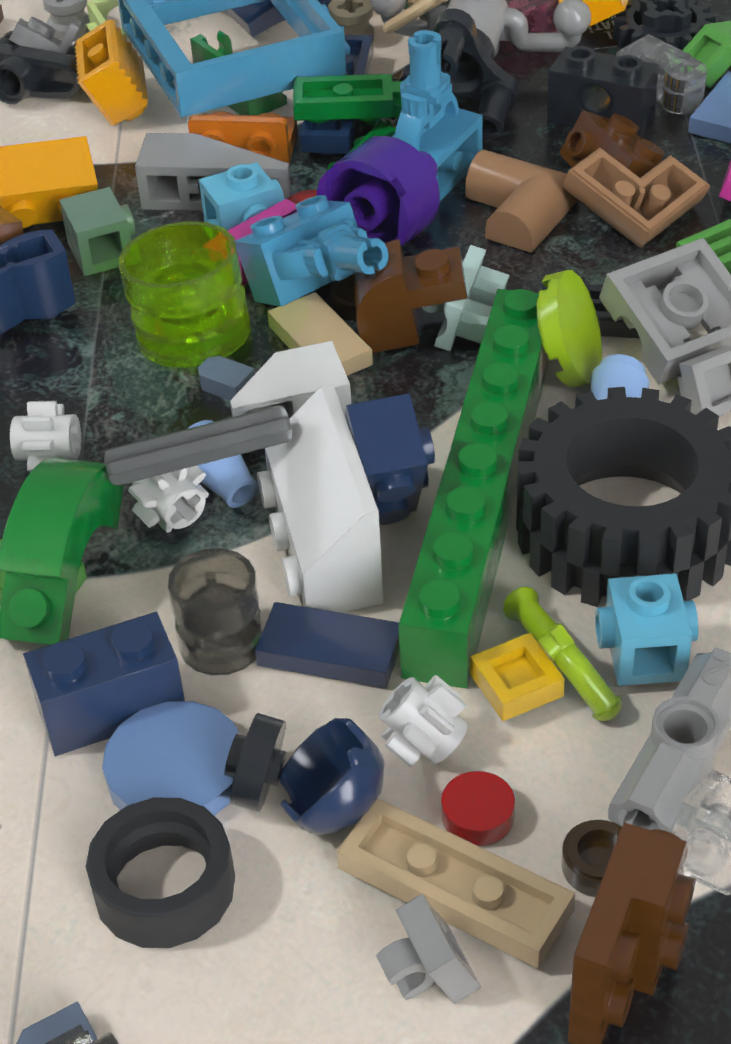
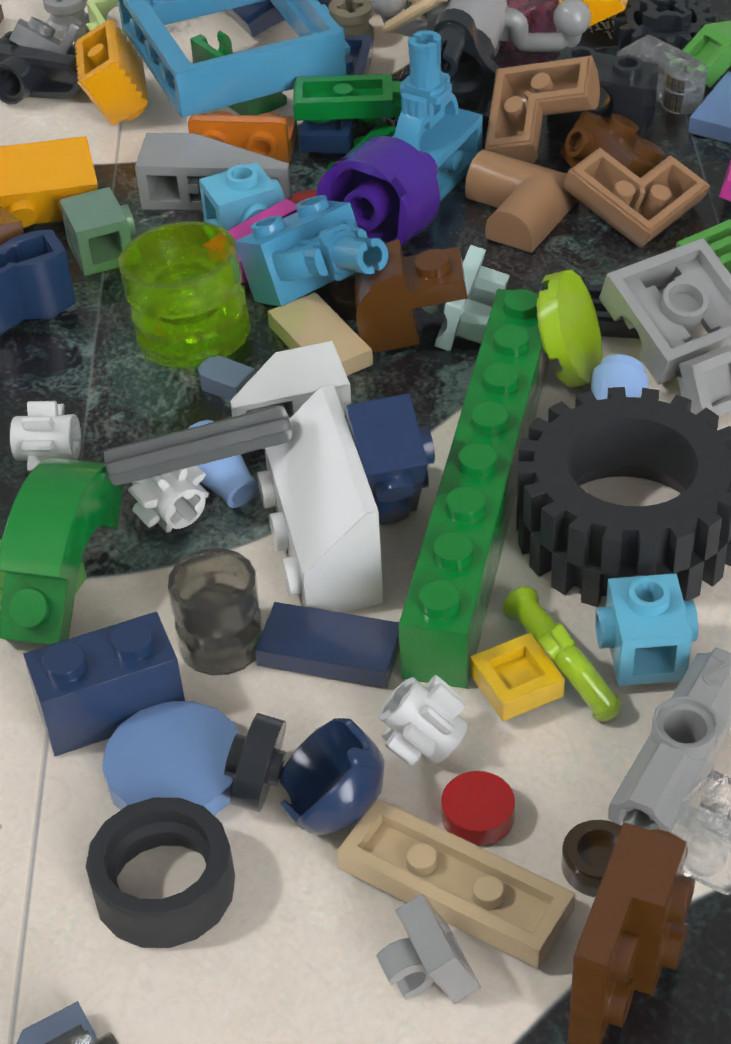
(534, 91): none -> medium nougat brick

